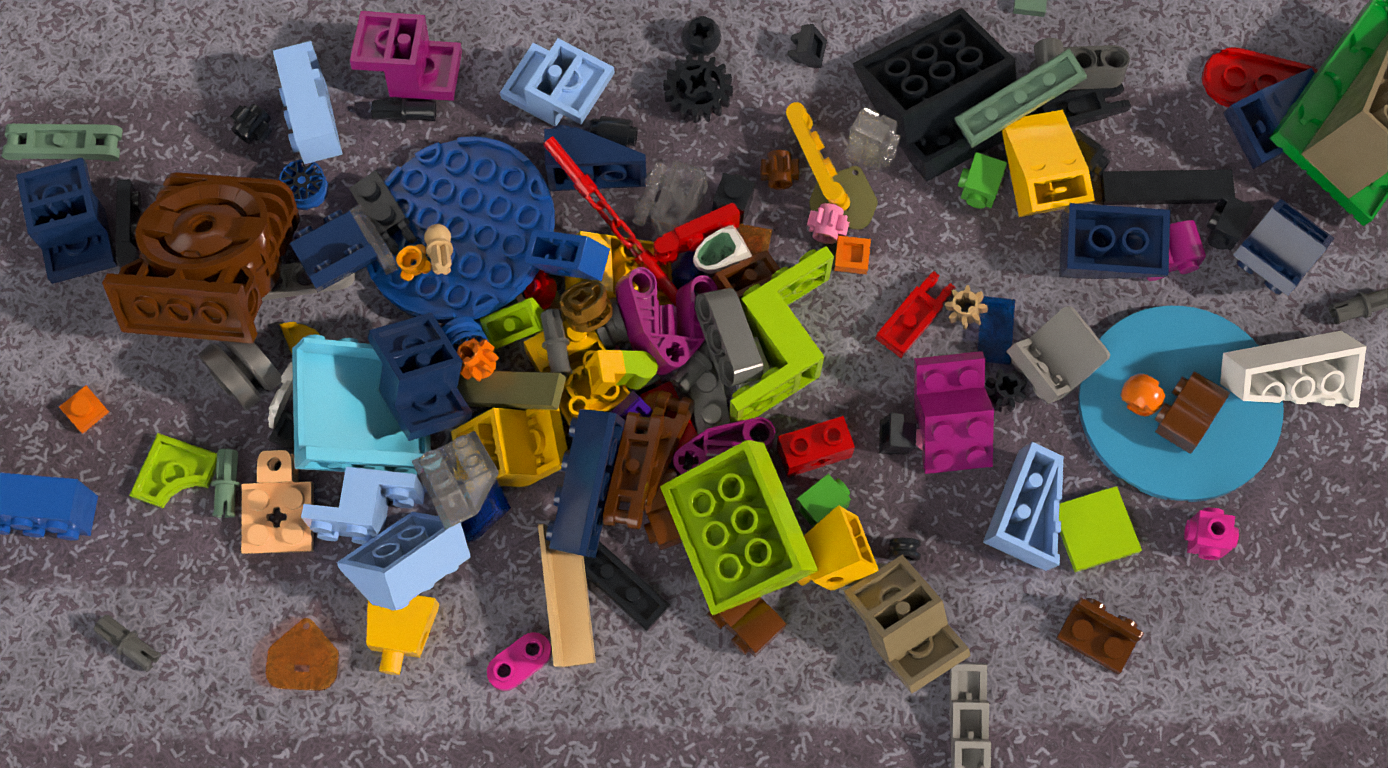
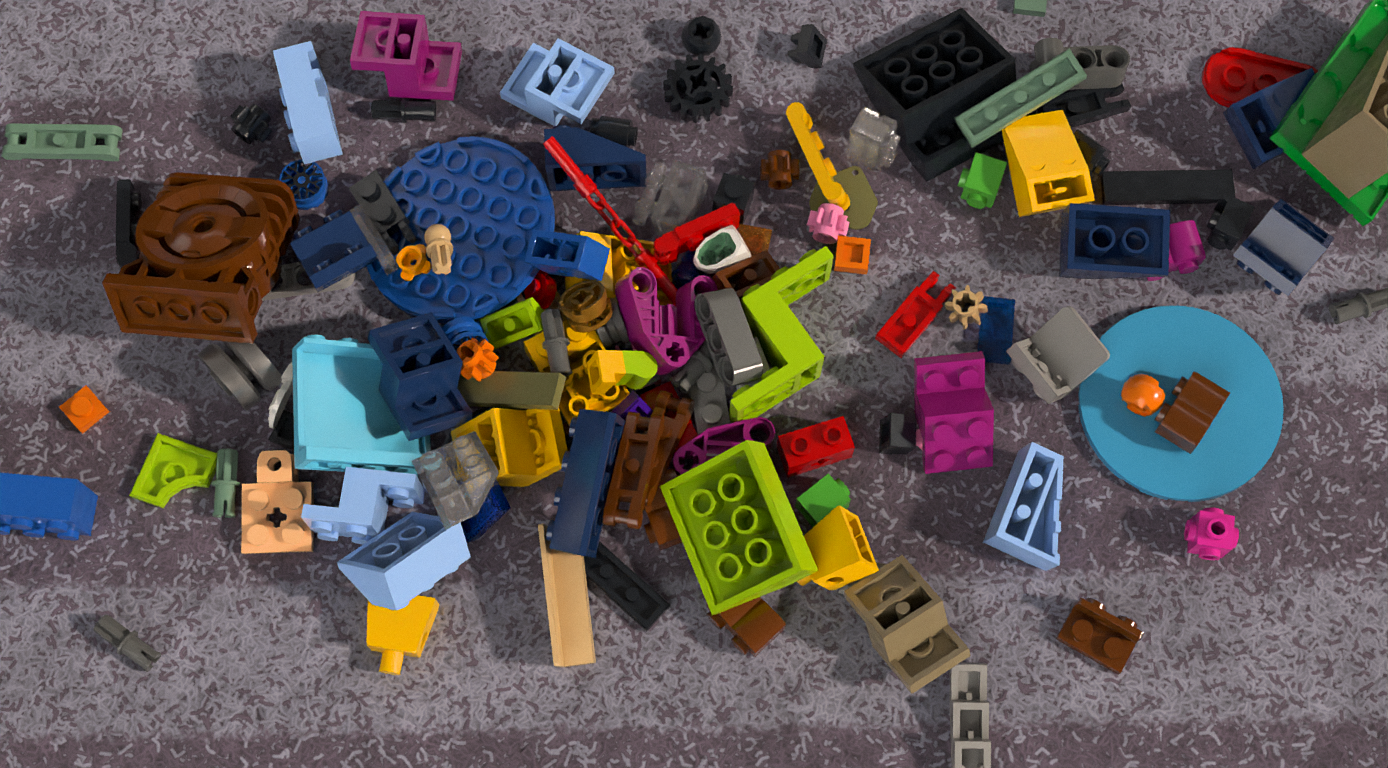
(66, 220): dark blue bracket -> none
(295, 332): yellow tile -> none
(303, 648): clear orange piece -> none
(519, 661): dark pink plate -> none
(905, 547): black bush -> none
(1009, 381): black gear -> none
(1097, 529): lime tile -> none
(1298, 370): white wedge -> none

